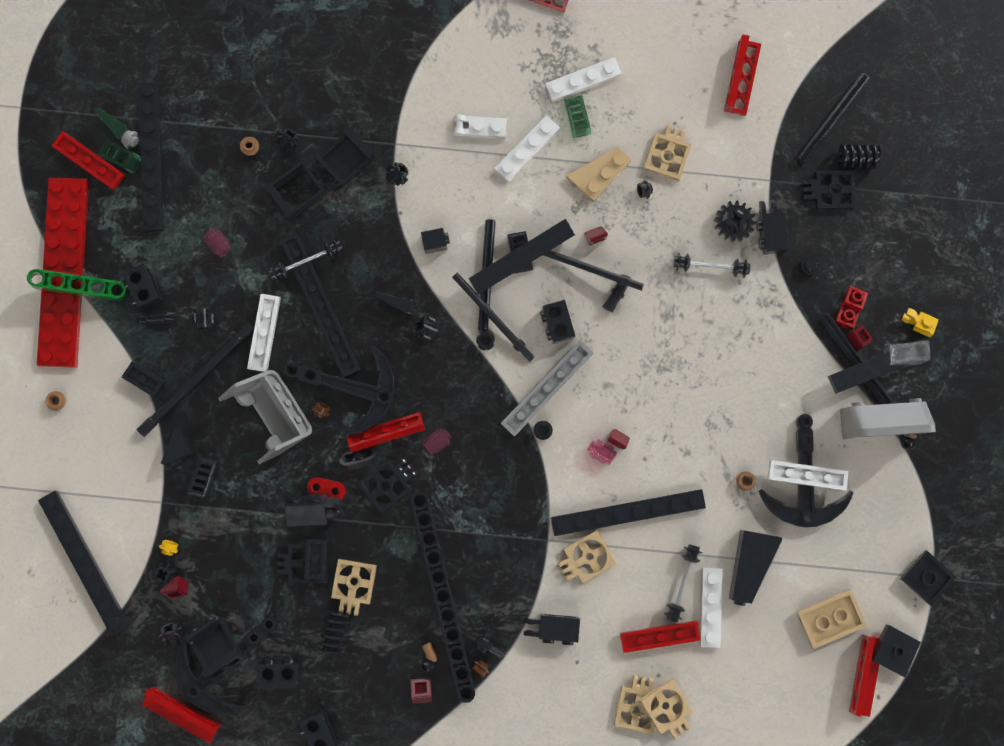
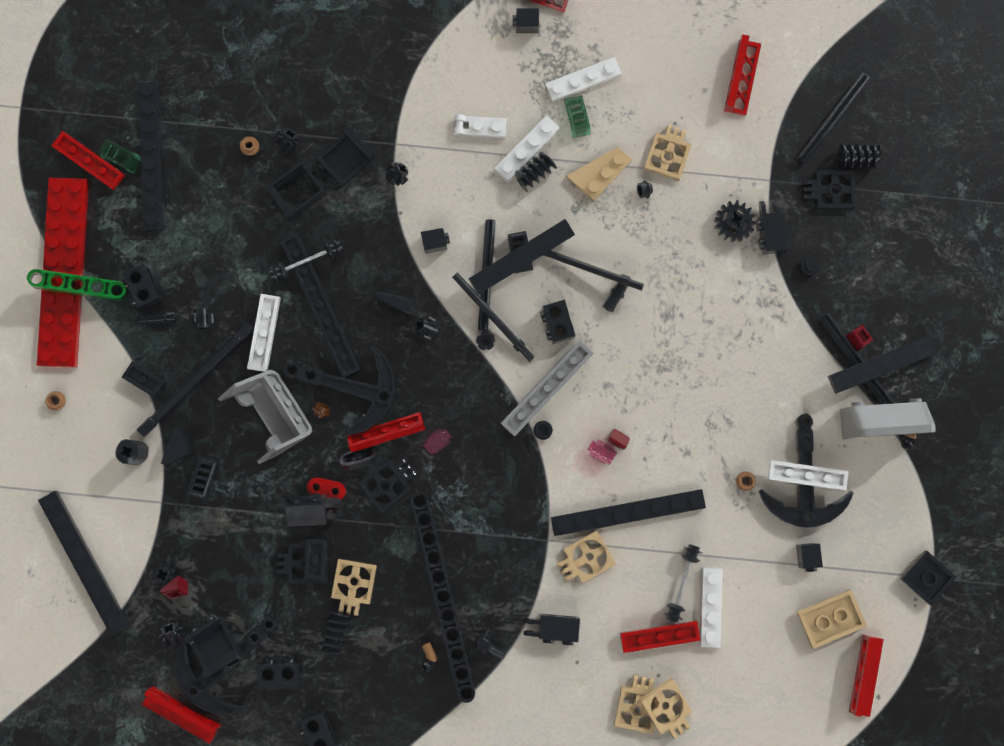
(114, 125): clear green slope -> none
(130, 139): light grey plate -> none
(131, 452): none -> black piece
(168, 547): yellow plate -> none
(217, 242): clear pink brick -> none
(421, 691): dark red slope -> none
(480, 668): reddish brown plate -> none
(526, 20): none -> black brick
(534, 170): none -> black piece
(596, 235): dark red slope -> none
(737, 267): black axle -> none
(751, 564): black slope -> none
(809, 556): none -> black brick
(851, 307): red slope -> none
(895, 650): black plate -> none
(910, 353): clear slope -> none
(922, 322): yellow plate -> none

